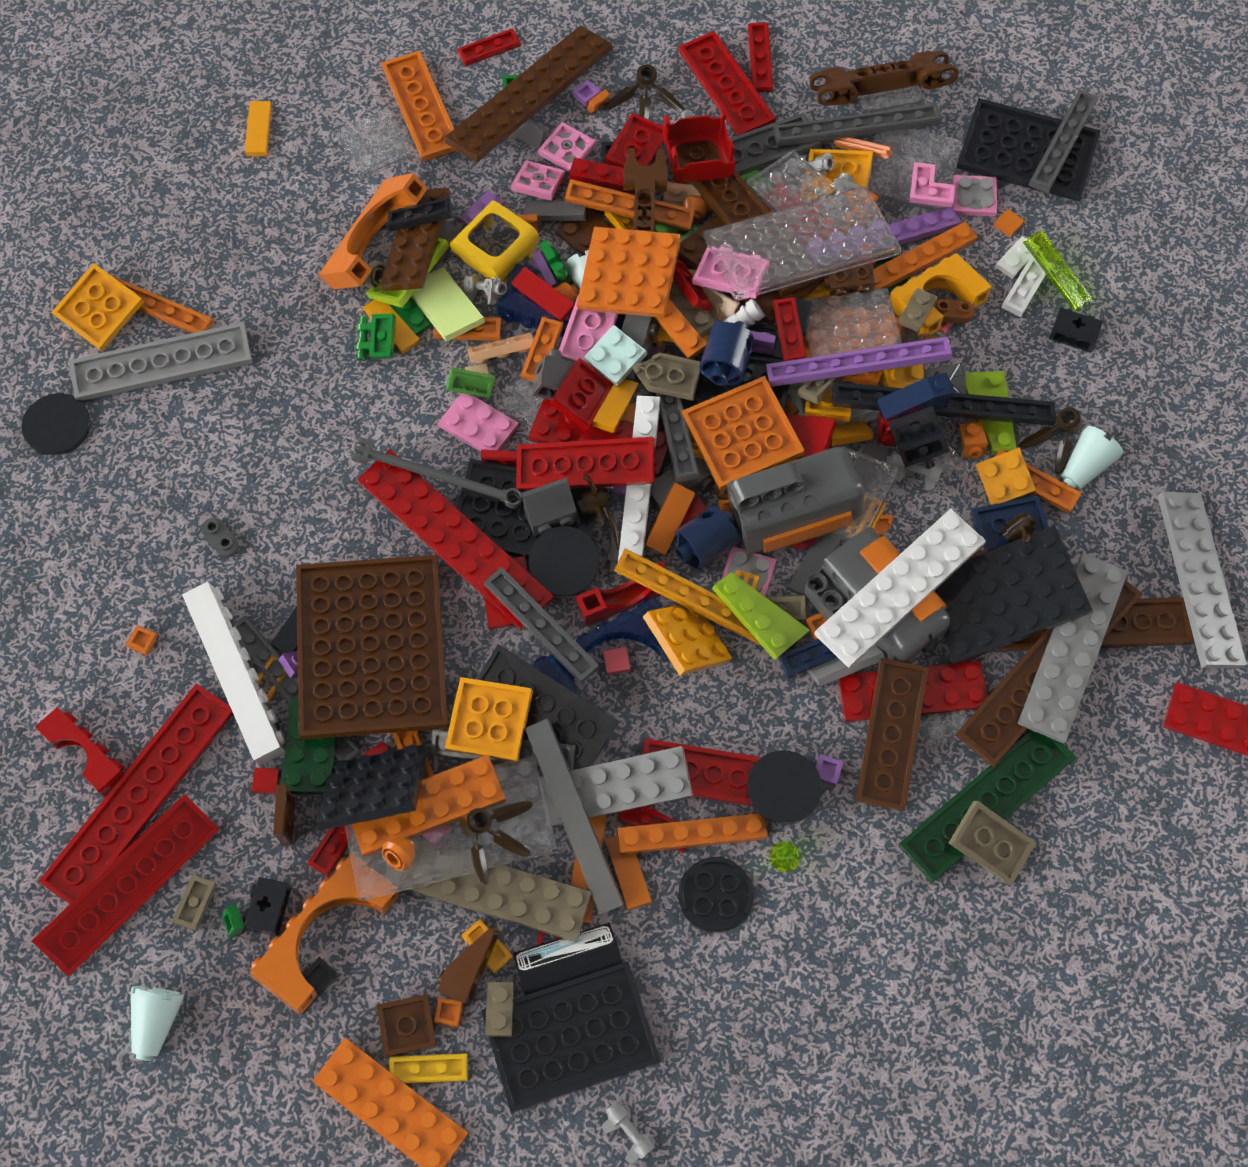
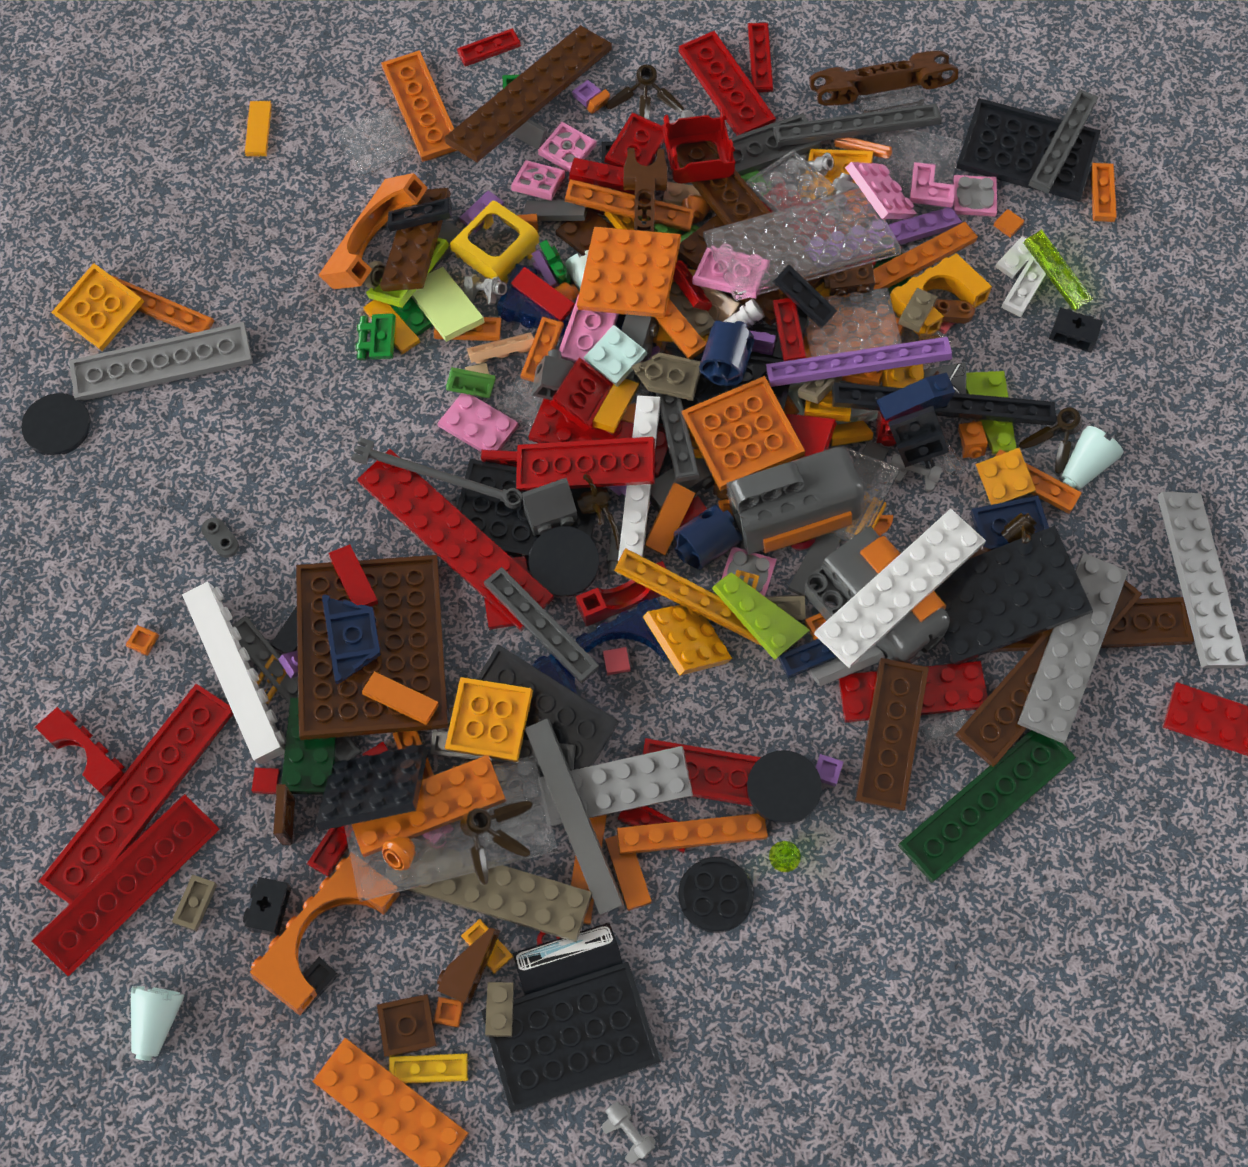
(233, 921): green tile -> none
(350, 636): none -> dark blue wing
(352, 576): none -> red tile
(400, 698): none -> orange tile
(804, 296): none -> black tile
(881, 190): none -> bright pink plate
(992, 842): dark tan plate -> none
(1103, 192): none -> orange plate

